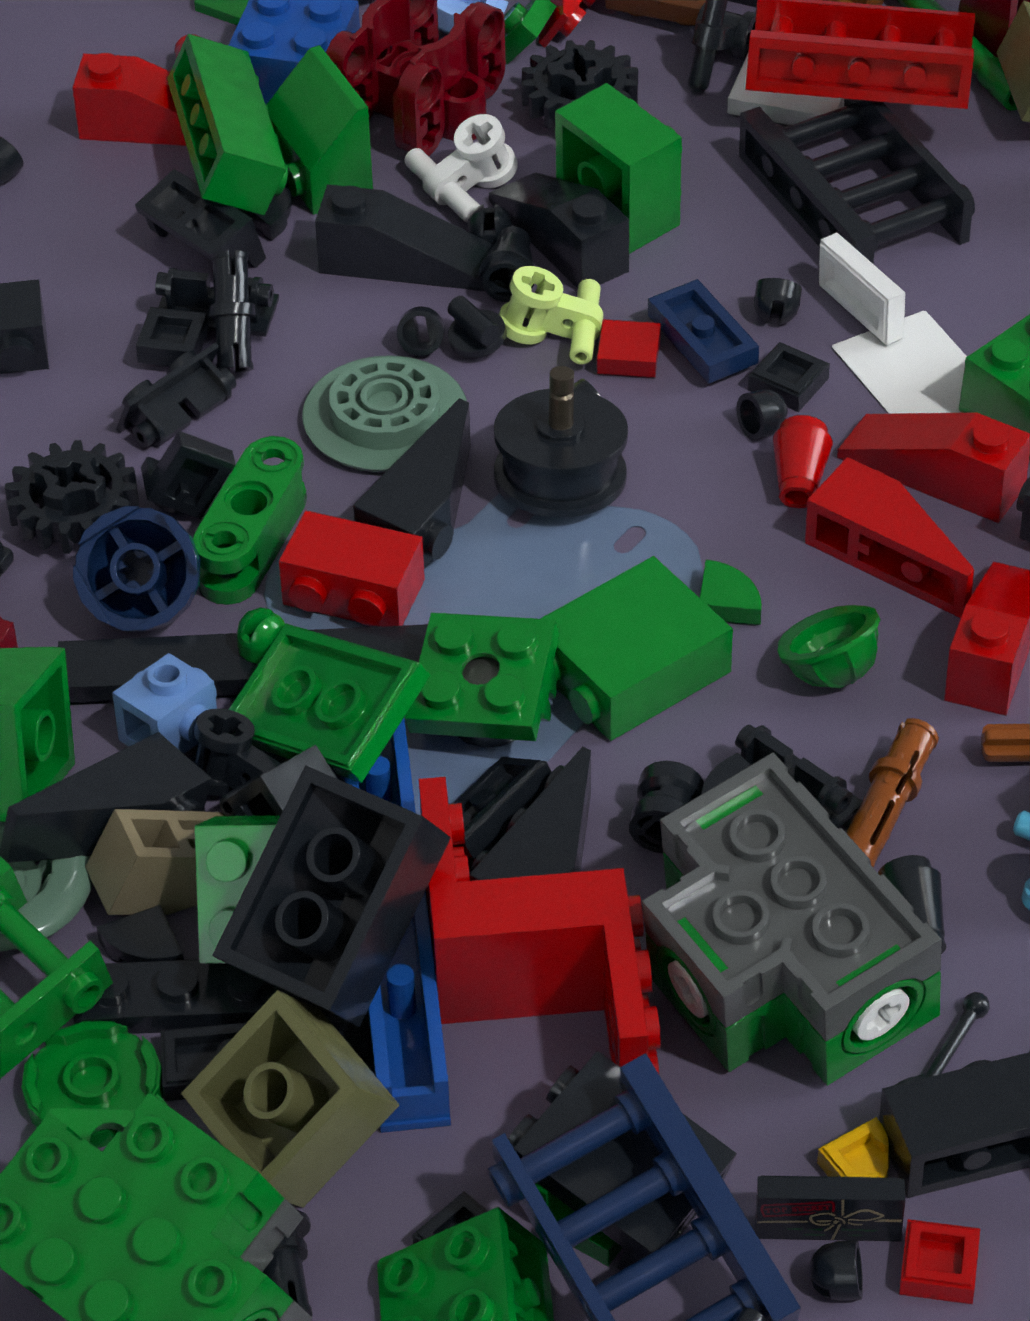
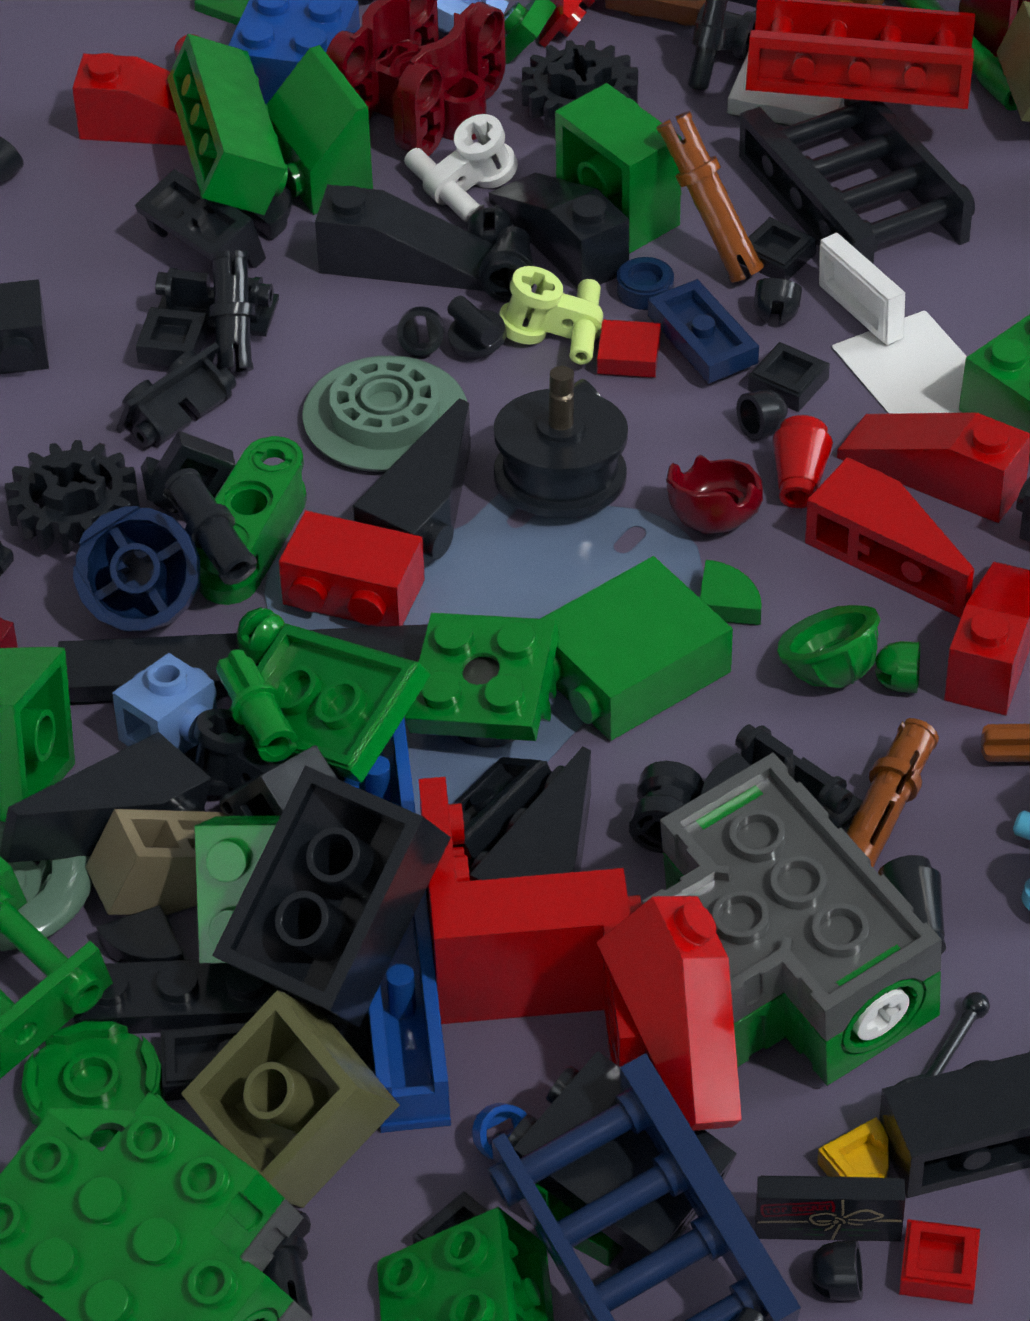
(210, 526): none -> black pin
(257, 706): none -> green axle
(490, 1117): none -> blue hinge
(643, 279): none -> dark blue tile
(681, 1003): none -> red slope
(710, 196): none -> dark orange pin
(714, 494): none -> dark red hair
(781, 249): none -> black tile
(899, 666): none -> green hinge

